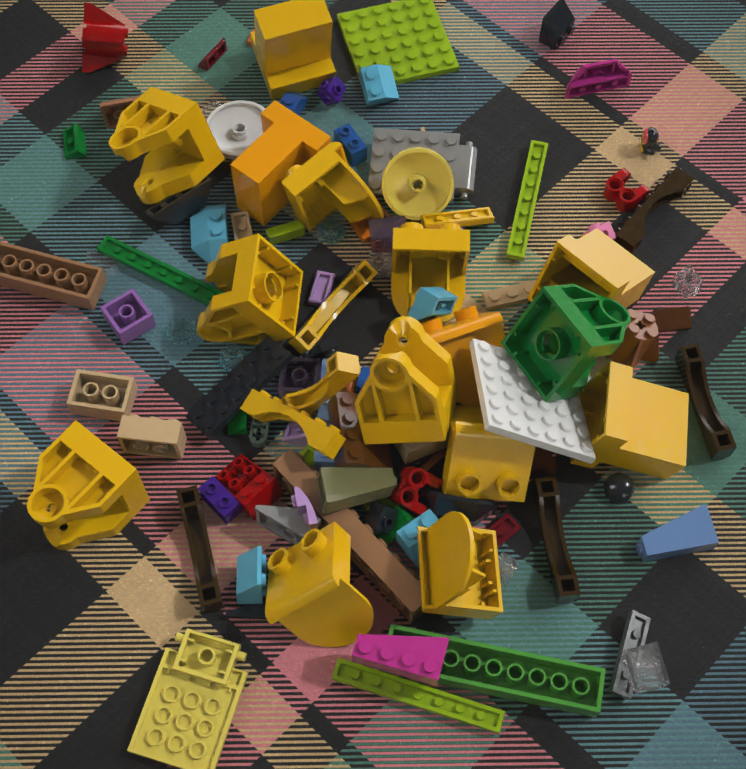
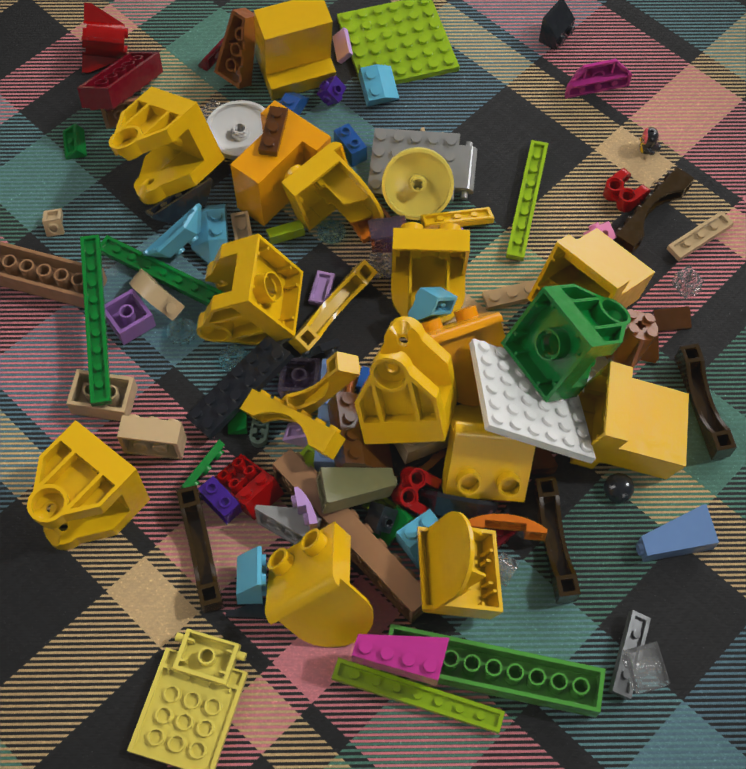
(53, 222): none -> tan bracket
(95, 321): none -> green plate
(120, 80): none -> dark red brick
(156, 295): none -> tan arch
(178, 235): none -> medium azure wedge
(204, 467): none -> green plate
(237, 49): none -> dark orange wedge
(273, 131): none -> reddish brown plate
(342, 45): none -> tile
(531, 529): none -> orange slope
(700, 236): none -> tan plate

